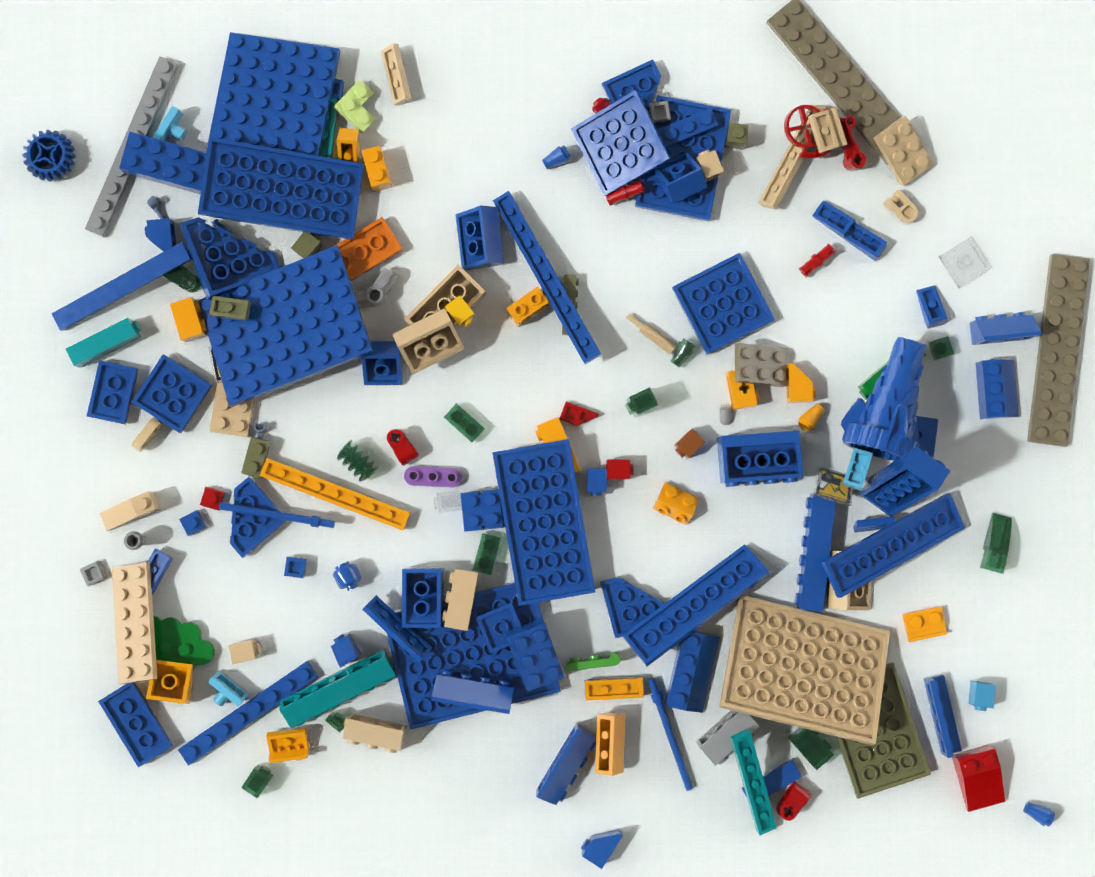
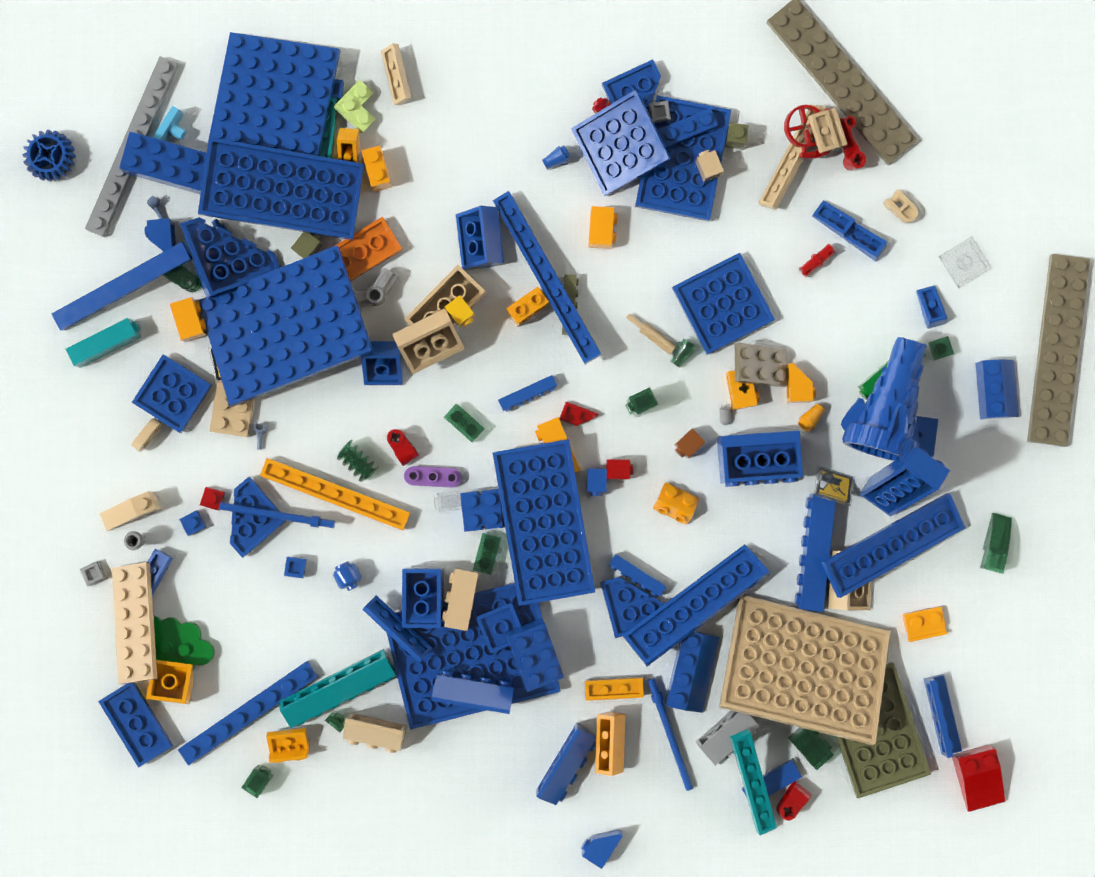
(112, 392): blue plate -> none
(227, 690): medium azure tile -> none
(230, 308): olive plate -> none
(244, 651): tan brick -> none
(255, 457): olive plate -> none
(345, 649): blue slope -> none
(527, 393): none -> blue piece
(594, 661): bright green plate -> none
(601, 227): none -> light orange brick
(625, 193): red pin -> none
(637, 575): none -> blue piece
(680, 177): blue slope -> none
(857, 469): medium azure tile -> none
(872, 524): blue tile -> none
(903, 150): tan plate -> none
(981, 695): dark azure brick -> none
(1003, 328): blue slope -> none
(1039, 813): blue cone -> none

